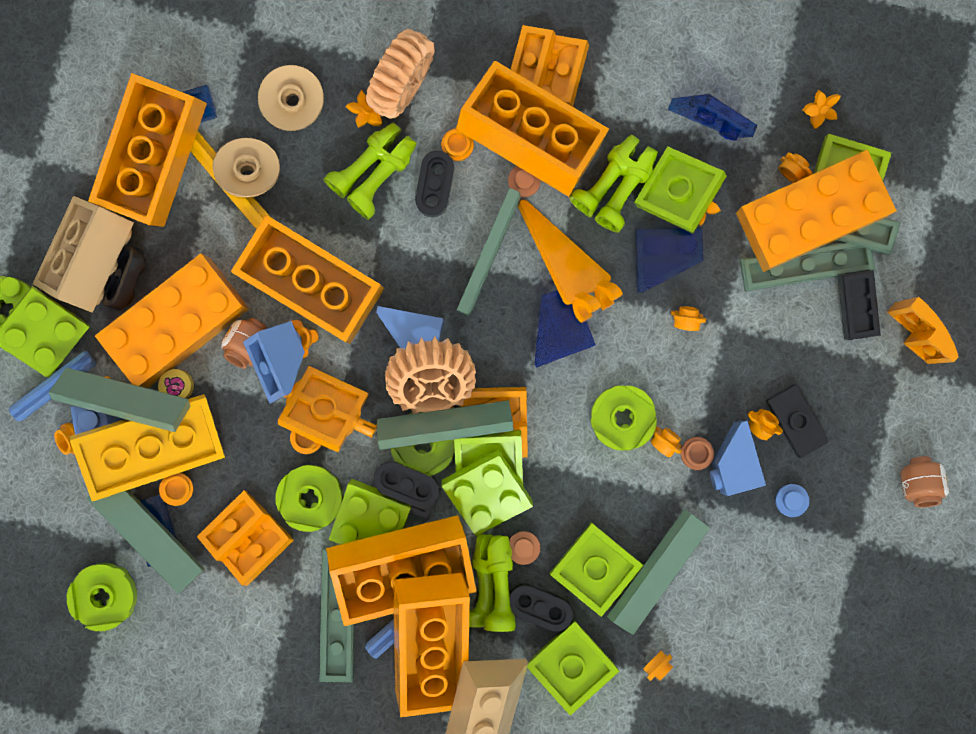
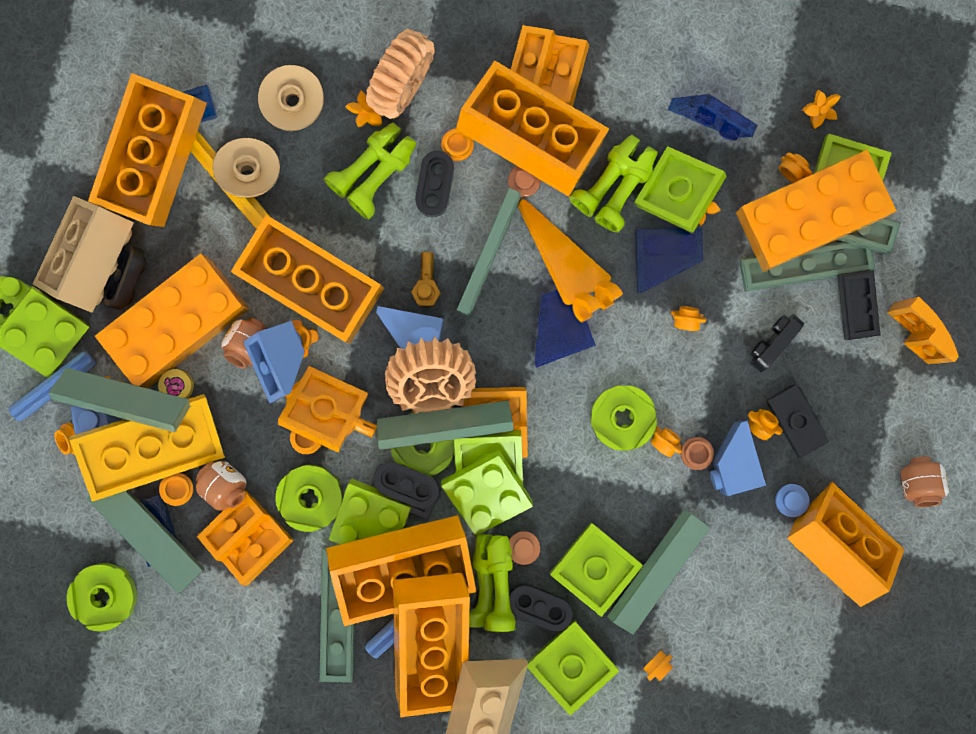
(221, 485): none -> nougat head
(425, 290): none -> pearl gold piece
(767, 352): none -> black plate
(847, 545): none -> light orange slope

